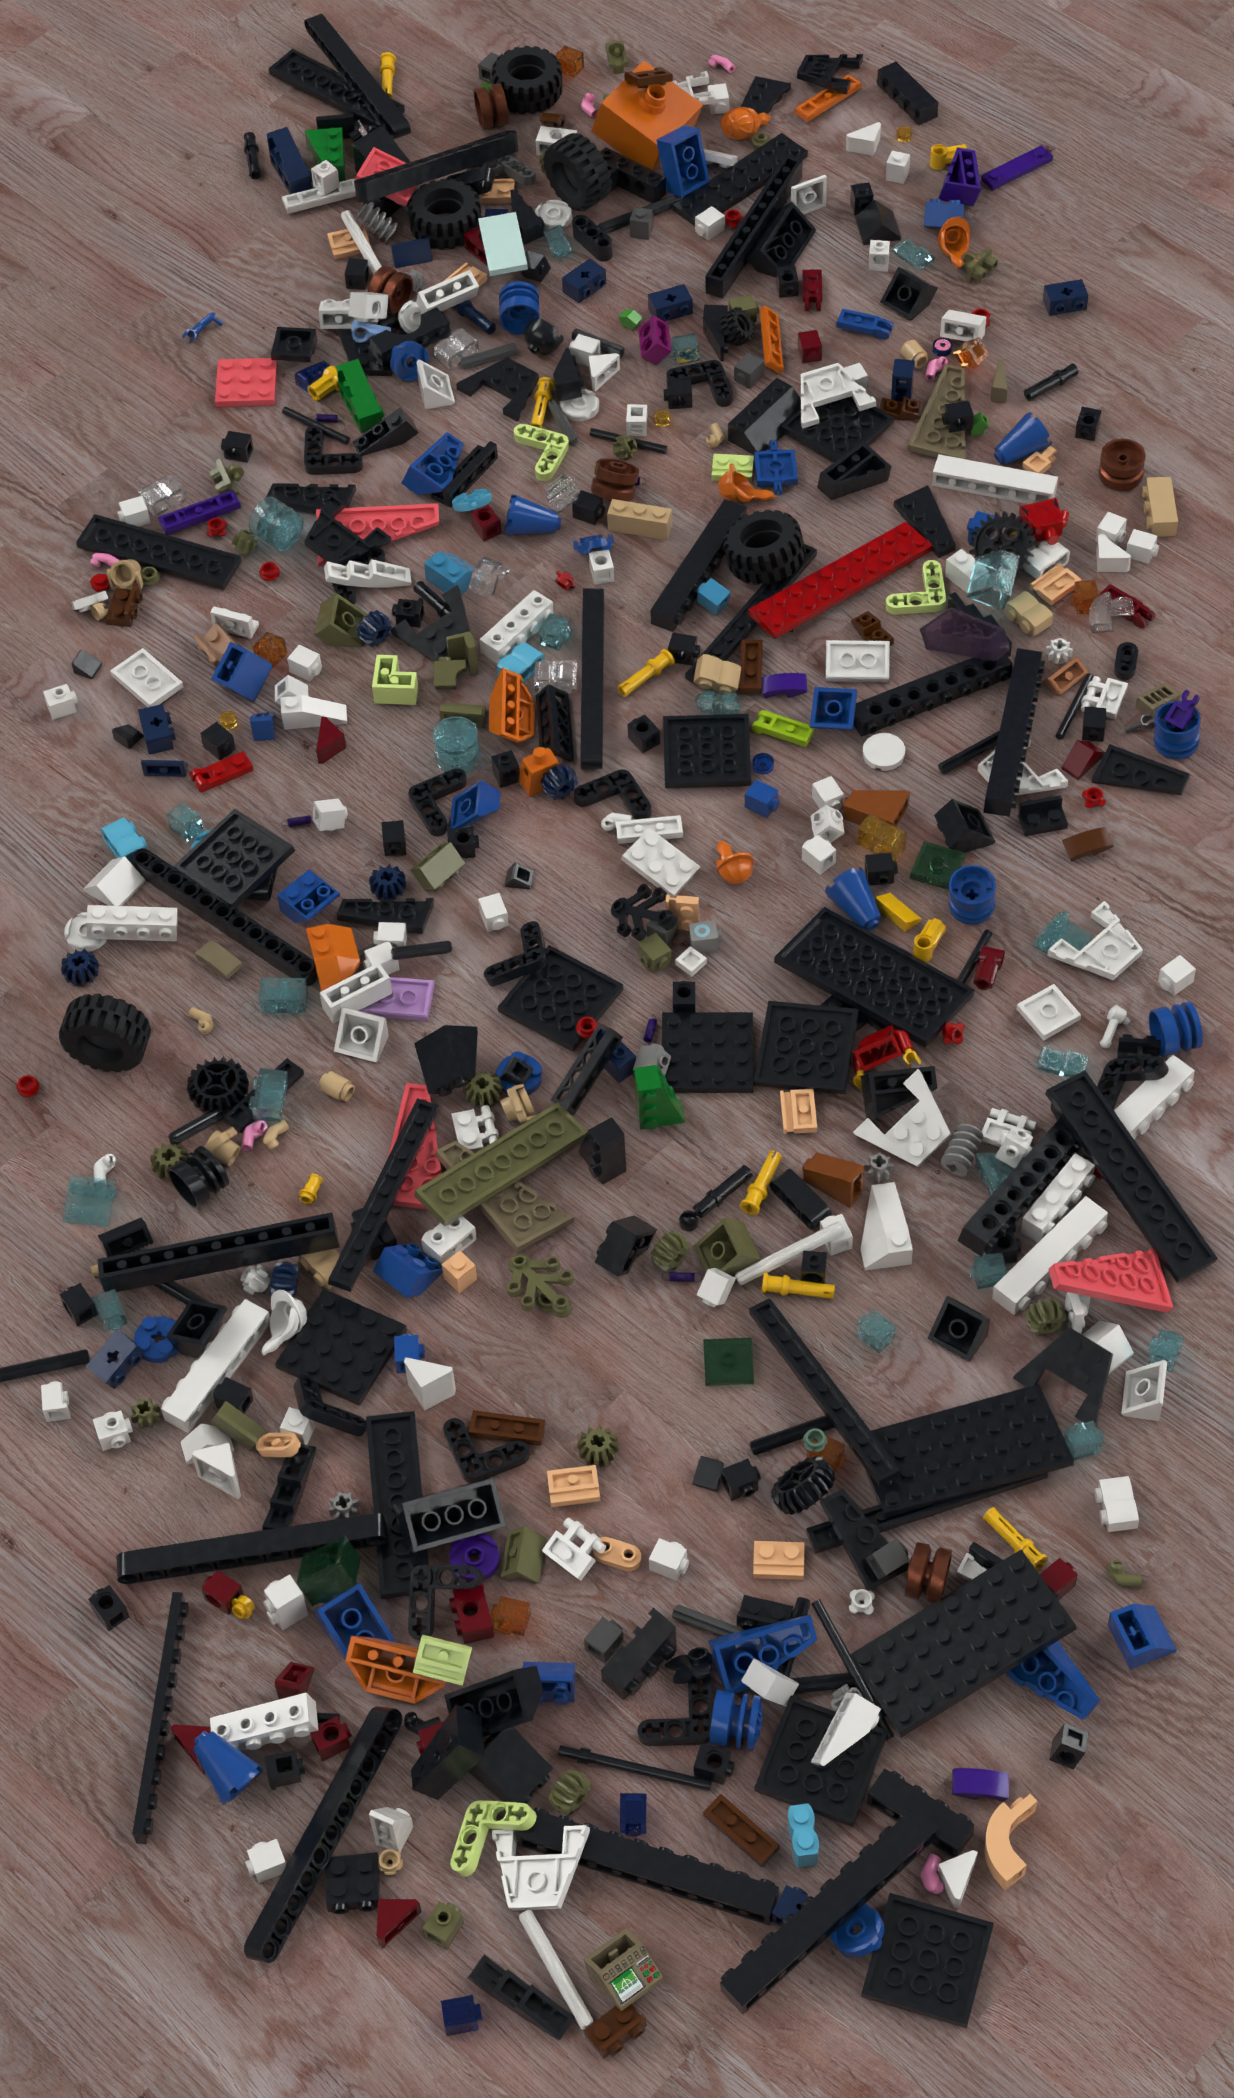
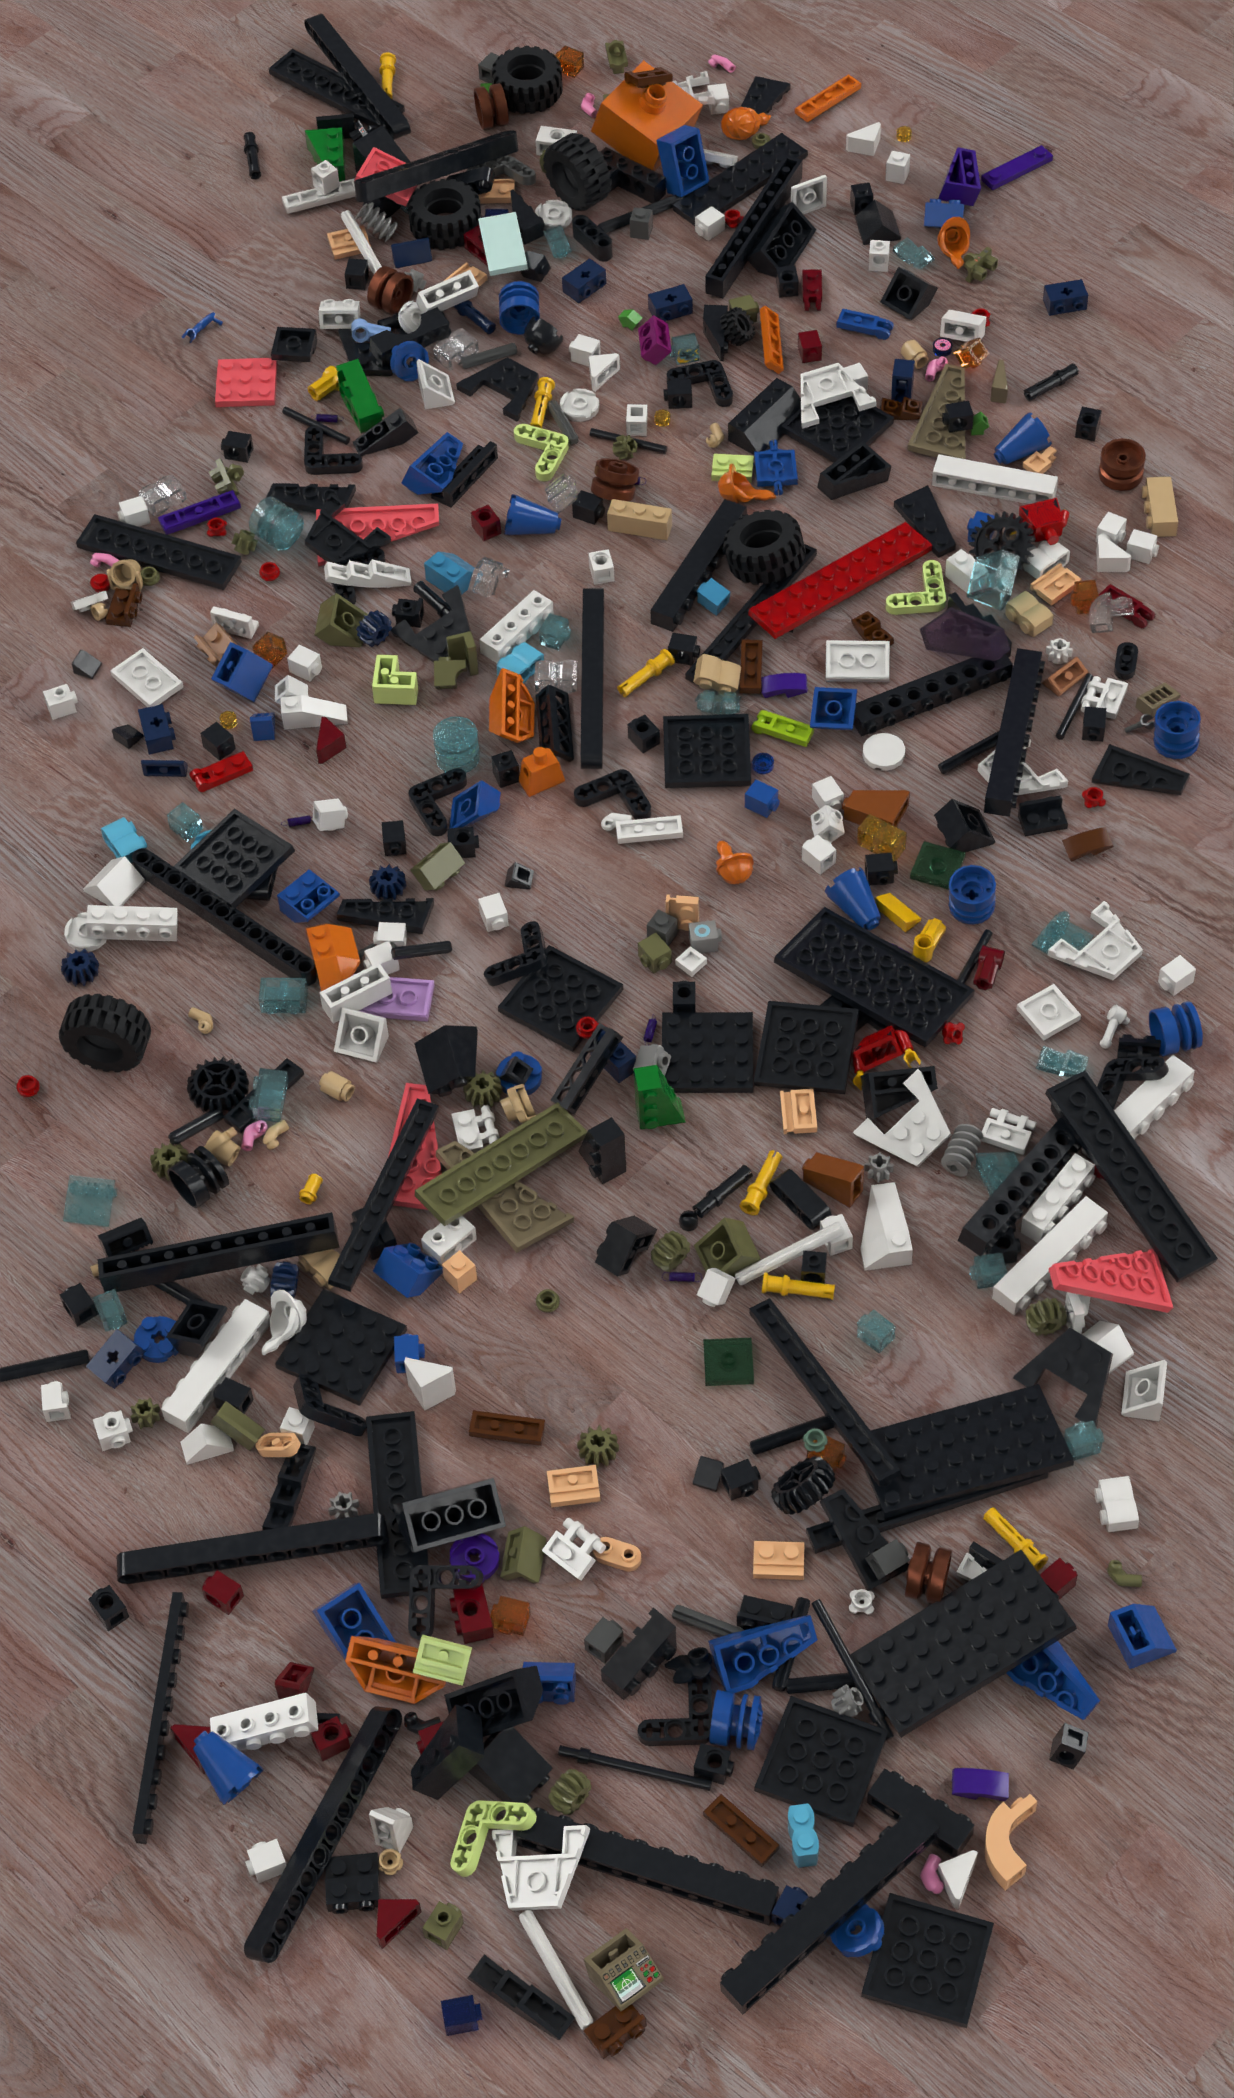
(104, 1165): white arm -> none
(218, 1468): white slope -> none
(220, 959): dark tan slope -> none
(242, 1607): yellow plate -> none
(278, 1763): black brick -> none
(284, 1602): white brick -> none
(288, 161): dark blue wedge -> none
(306, 376): clear blue slope -> none
(328, 1571): clear green brick -> none
(368, 306): white brick -> none
(472, 501): medium azure tile -> none
(472, 712): olive panel -> none
(481, 1462): black beam -> none
(522, 1266): olive plant -> none
(552, 119): reddish brown slope -> none
(559, 781): dark blue gear -> none
(564, 580): red plate -> none
(567, 378): black slope -> none
(596, 541): blue plate -> none
(605, 345): black axle -> none
(624, 907): black plant -> none
(633, 1813): clear blue brick -> none
(660, 862): white plate -> none
(668, 1559): white brick -> none
(748, 370): dark grey brick -> none
(769, 1683): white slope -> none
(822, 71): black wing -> none
(851, 1722): white slope -> none
(907, 93): black brick -> none
(942, 155): yellow piece -> none
(959, 1328): black slope -> none
(1014, 1146): white brick -> none
(1082, 758): dark red slope -> none
(1165, 1347): clear light blue brick -> none
(1181, 713): dark purple plate -> none

